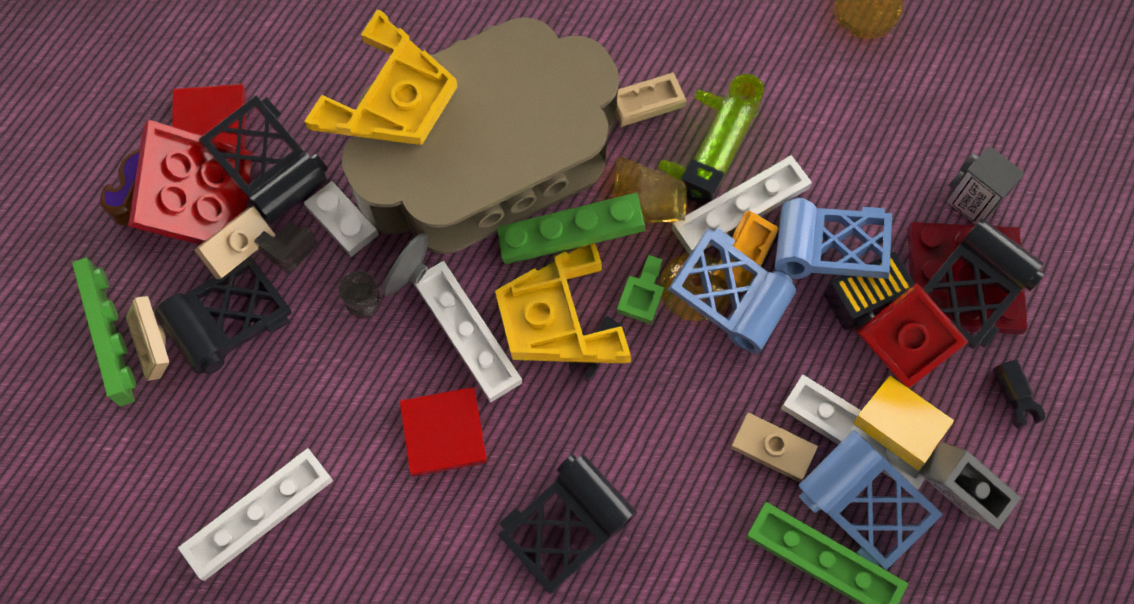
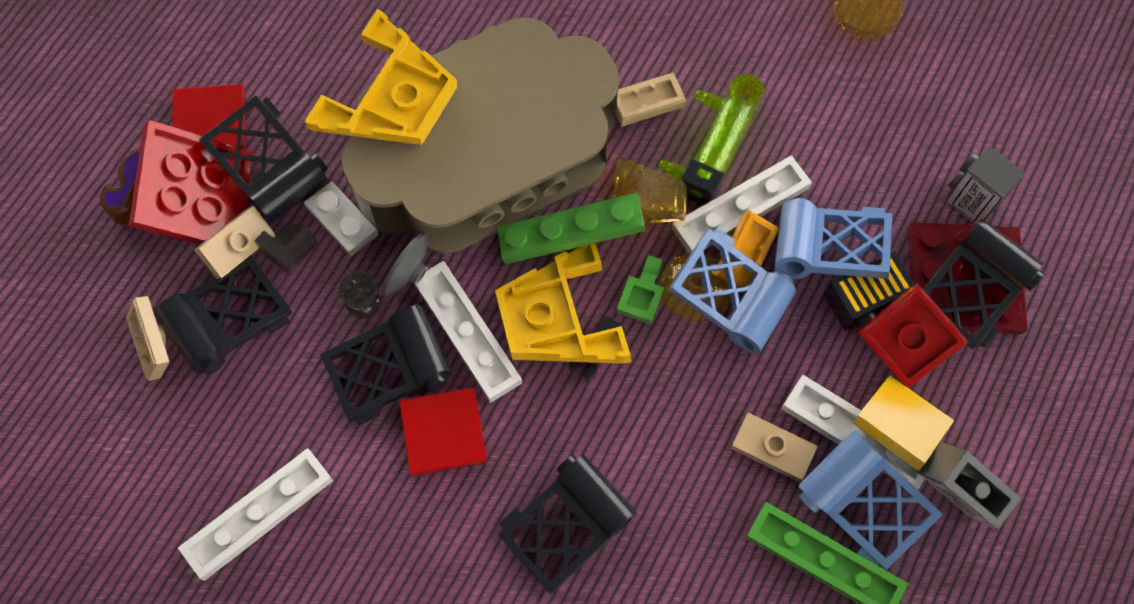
(107, 342): bright green plate -> none
(415, 351): none -> black piece
(1018, 393): black bar -> none

